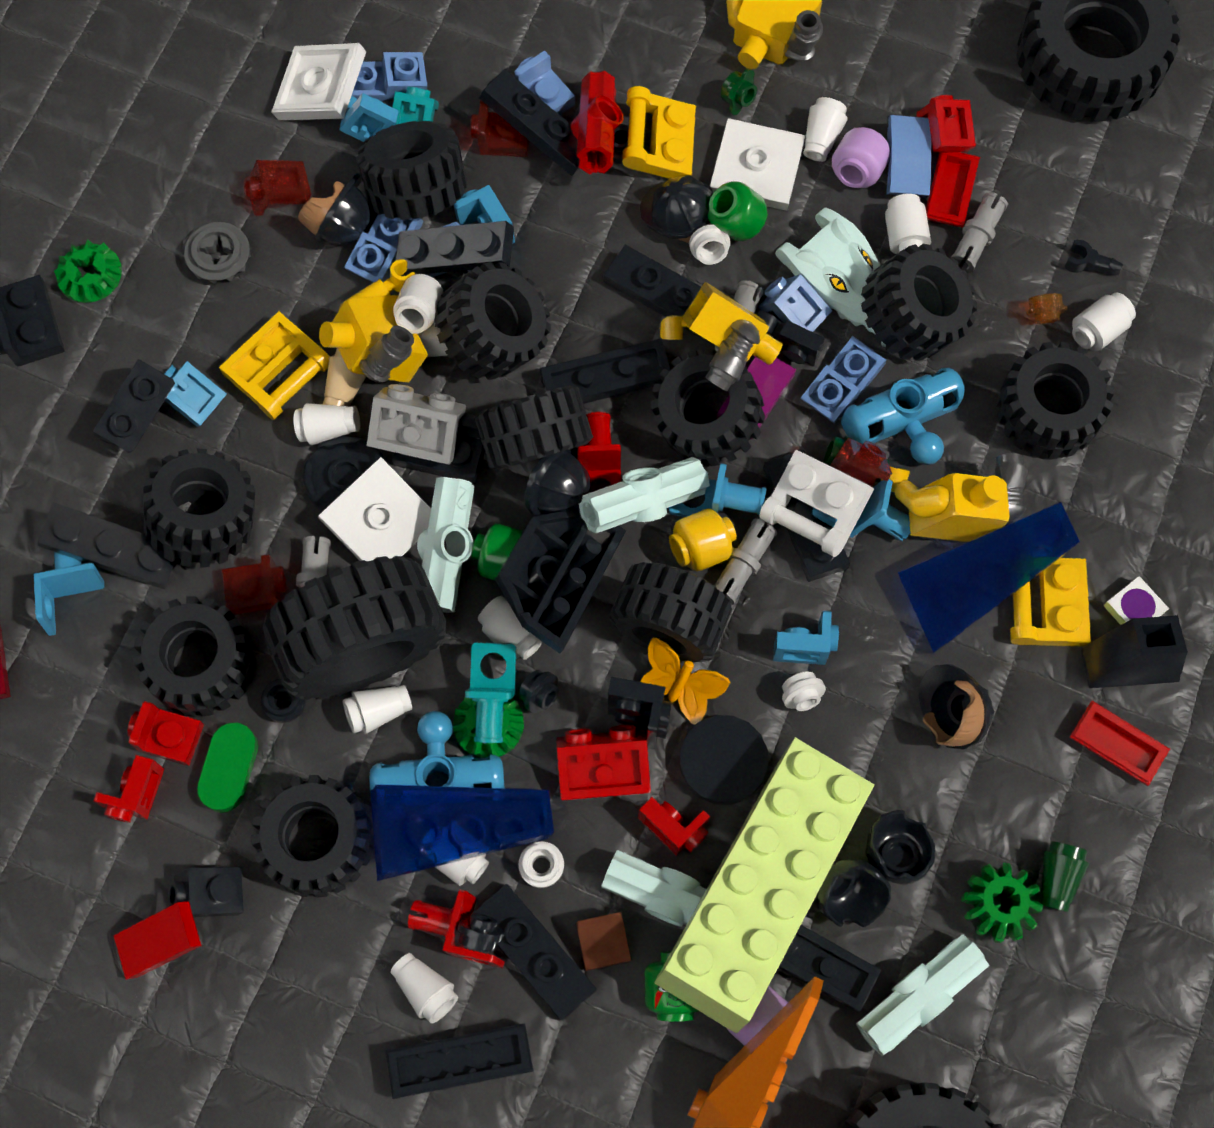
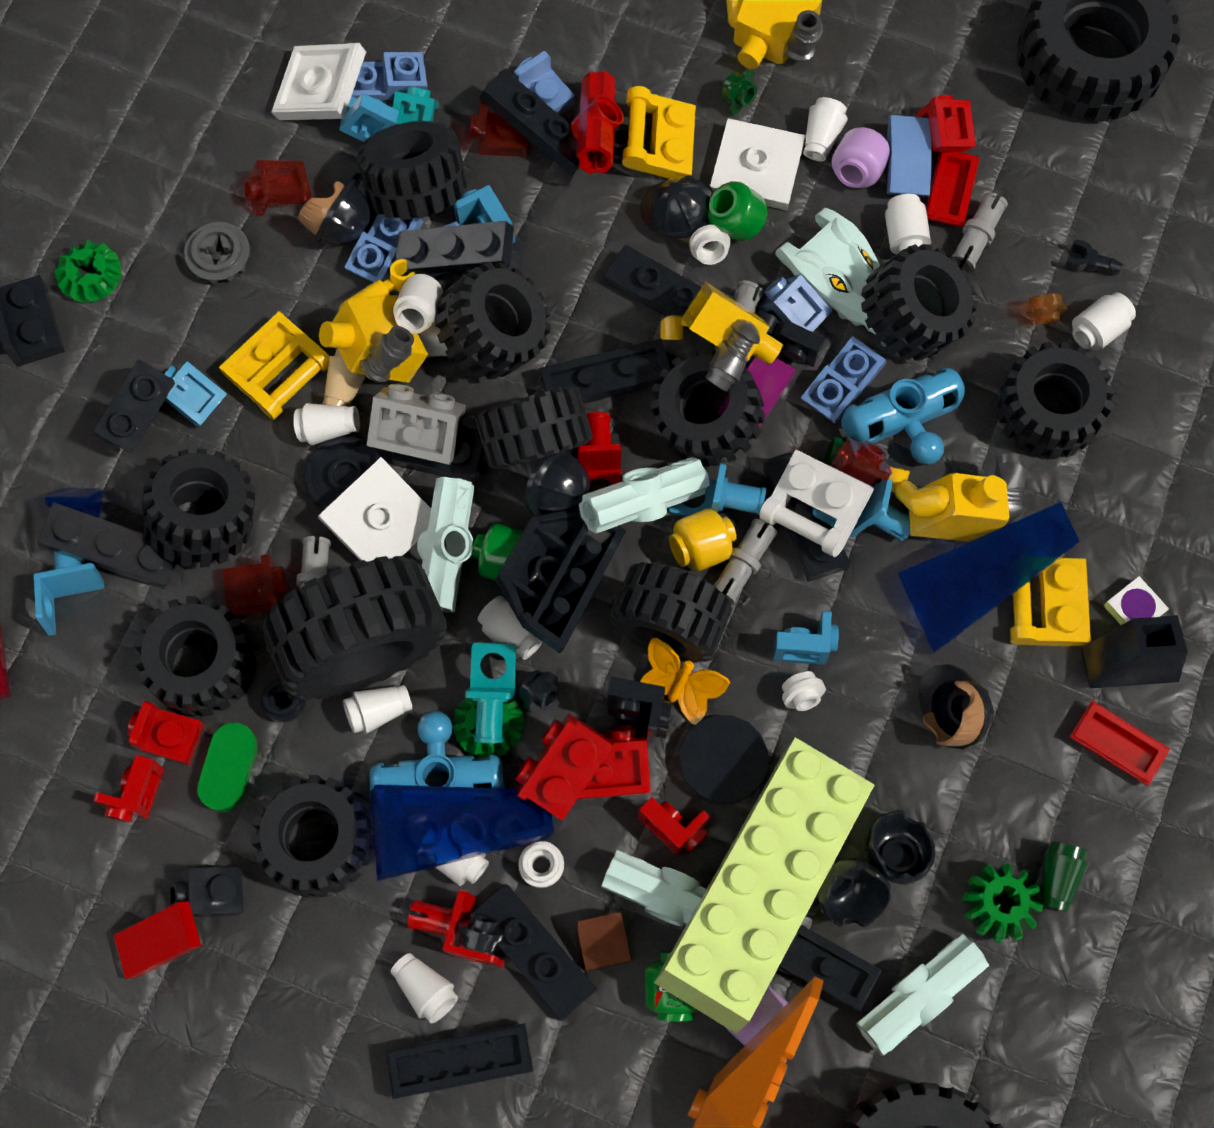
(80, 499): none -> clear blue slope
(564, 765): none -> red bracket

